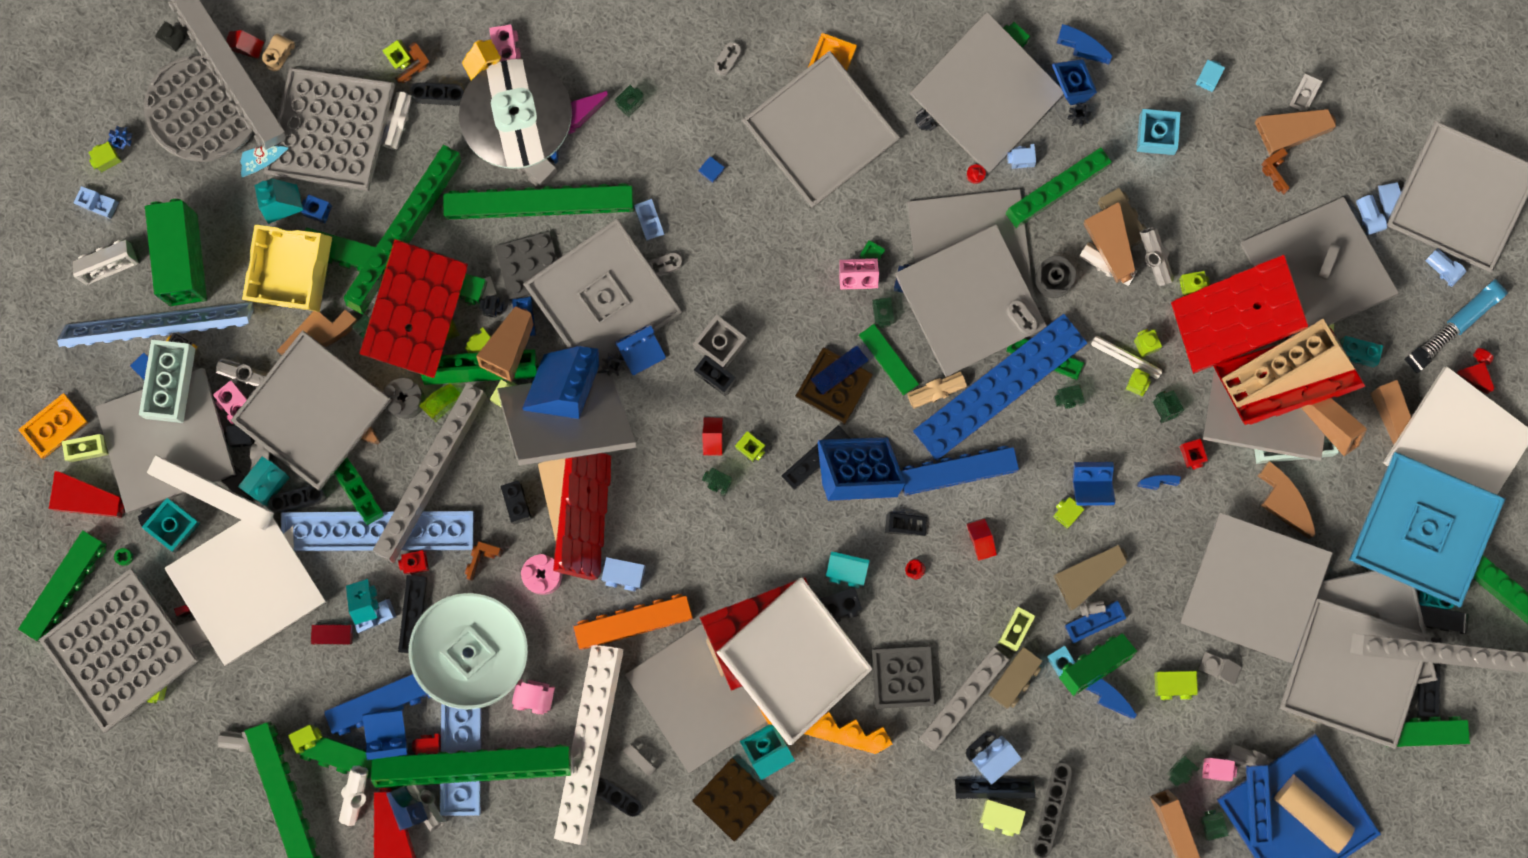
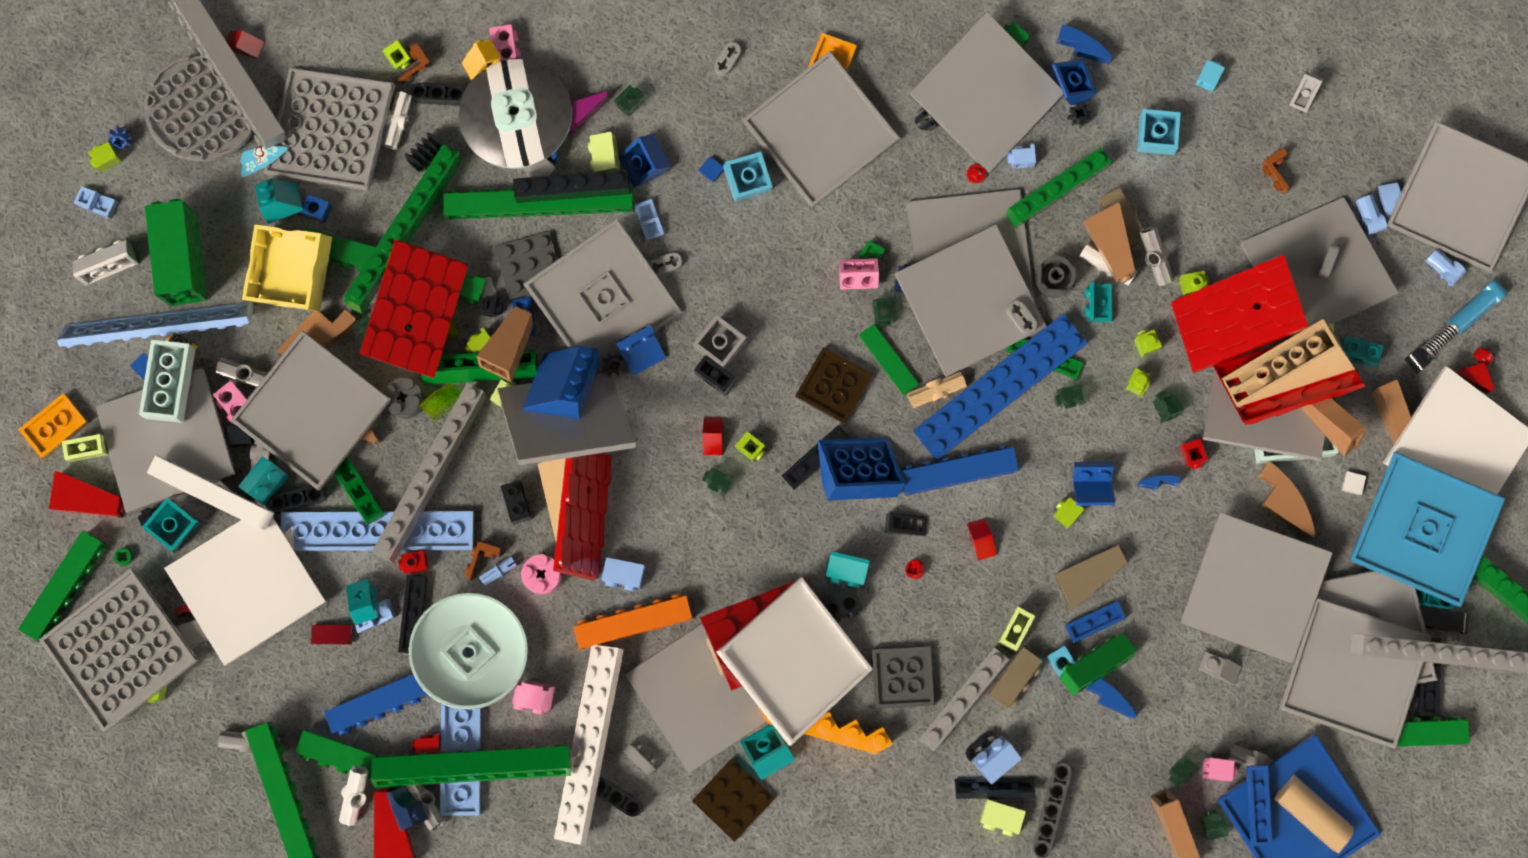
(170, 36): pearl dark grey brick -> none
(278, 51): tan piece -> none
(305, 738): lime brick -> none
(385, 734): blue bracket -> none
(423, 151): none -> black piece
(497, 571): none -> light blue axle
(571, 186): none -> black brick
(604, 152): none -> yellowish green brick
(644, 160): none -> blue slope
(747, 176): none -> medium azure brick
(839, 370): clear blue plate -> none
(1092, 608): light grey pin -> none
(1099, 303): none -> teal bracket
(1126, 357): white axle -> none
(1176, 684): lime brick -> none
(1293, 128): medium nougat slope -> none
(1353, 483): none -> white tile

